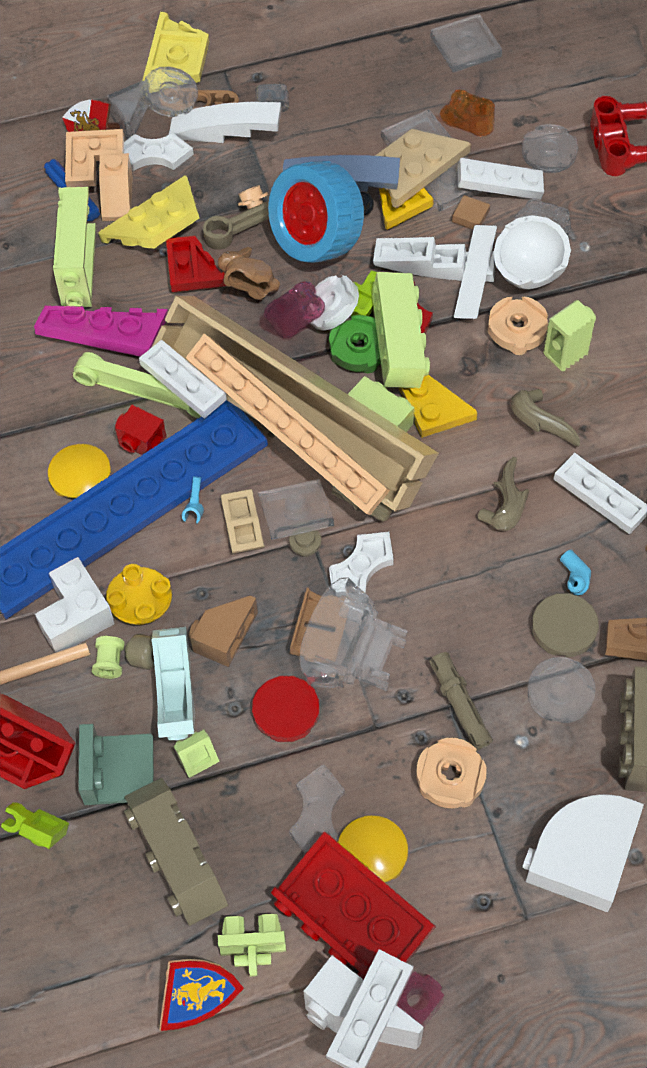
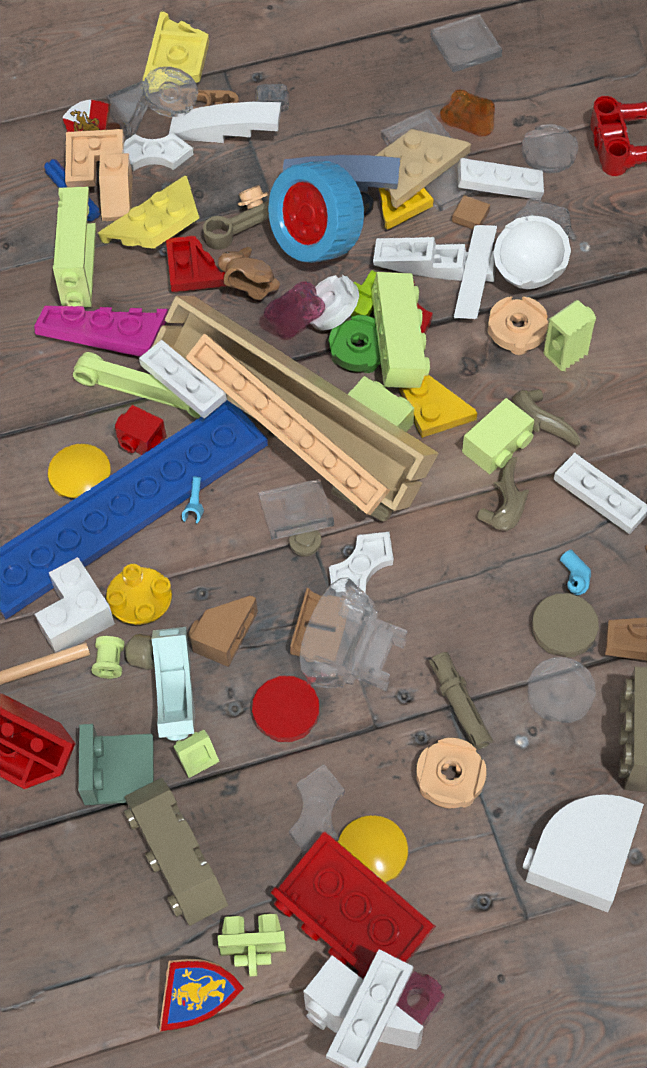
(38, 827): lime plate -> none
(242, 521): tan slope -> none
(498, 436): none -> yellowish green piece

